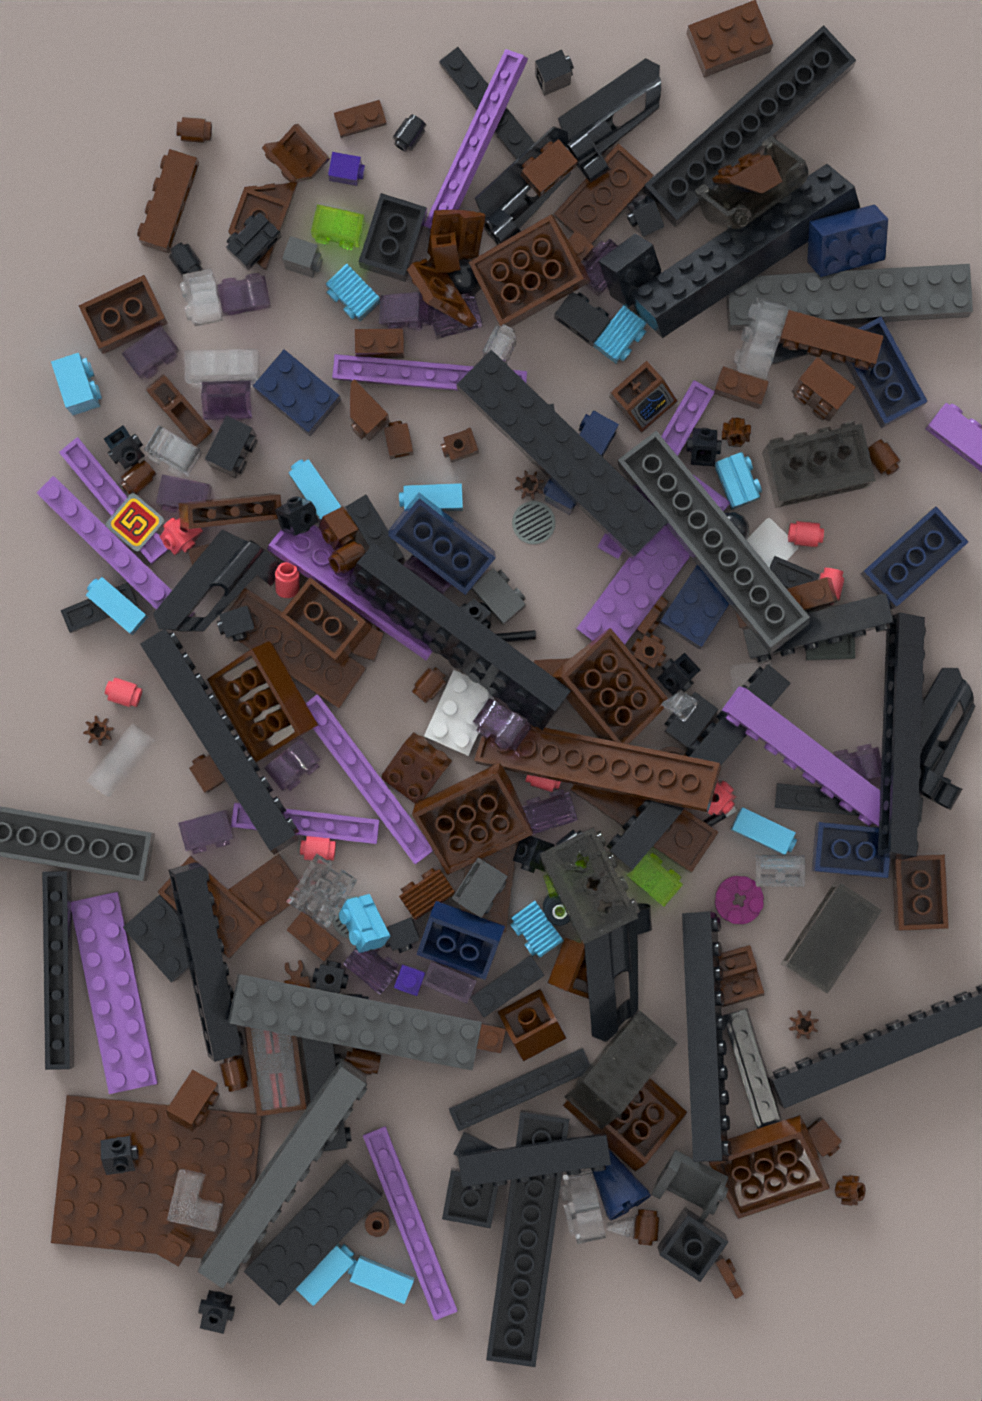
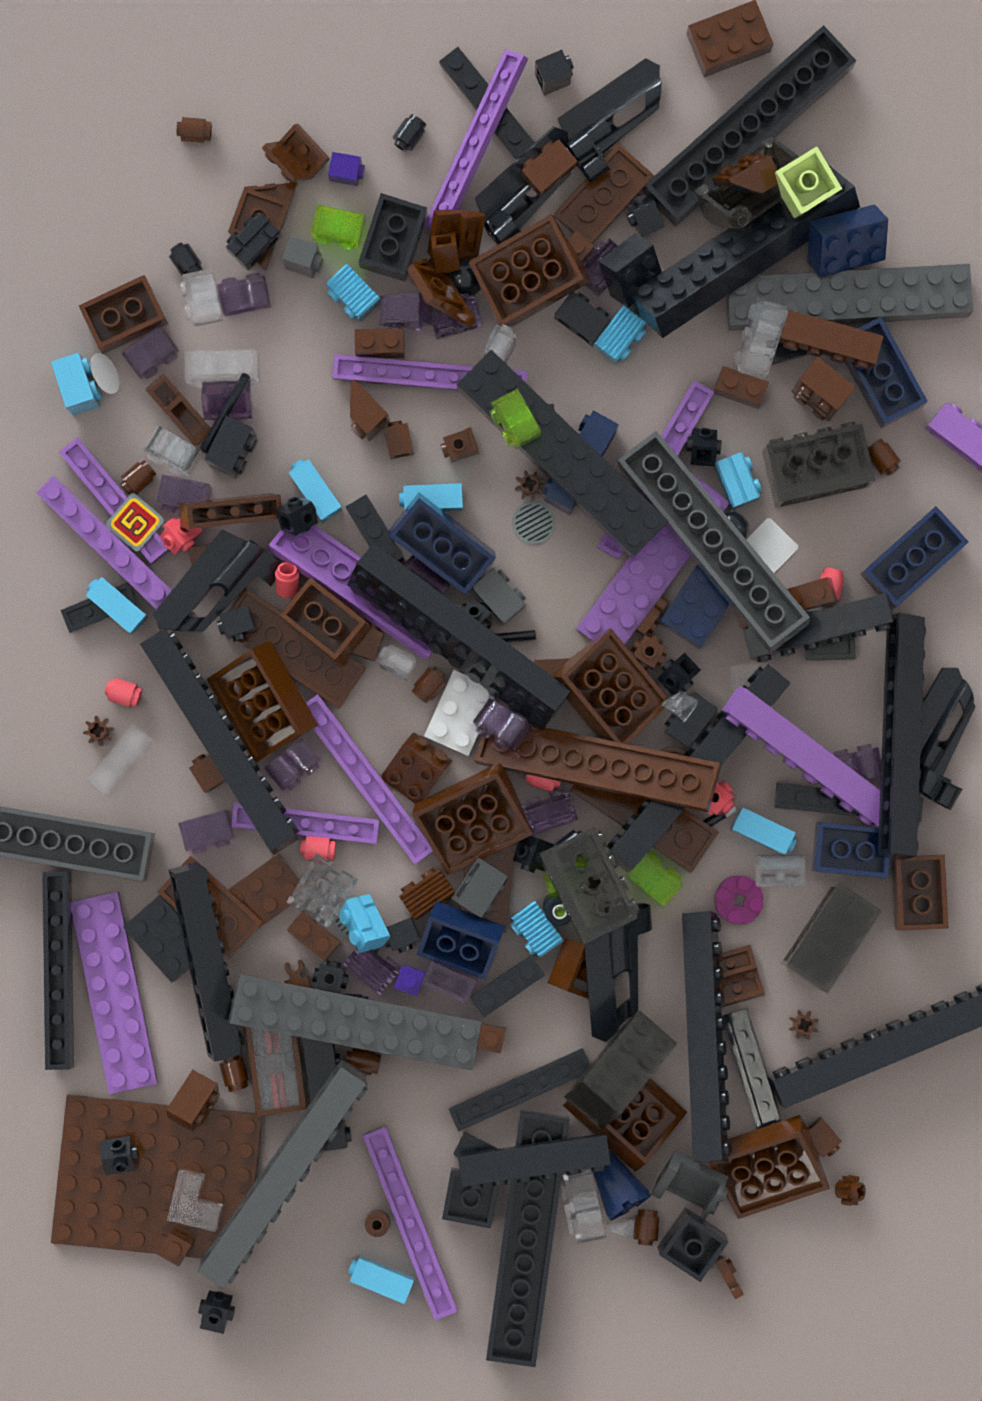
(105, 373): none -> white sticker
(124, 447): black brick -> none
(168, 200): reddish brown brick -> none
(226, 410): none -> black bar
(297, 392): dark blue brick -> none
(313, 1232): black brick -> none
(326, 1273): medium azure brick -> none
(338, 528): reddish brown brick -> none
(346, 557): reddish brown brick -> none
(360, 118): reddish brown plate -> none
(397, 661): none -> clear brick
(515, 419): none -> clear neon green brick
(531, 1025): reddish brown slope -> none
(643, 396): reddish brown slope -> none
(736, 432): reddish brown gear -> none
(791, 574): black plate -> none
(805, 534): coral brick -> none
(806, 182): none -> yellowish green slope

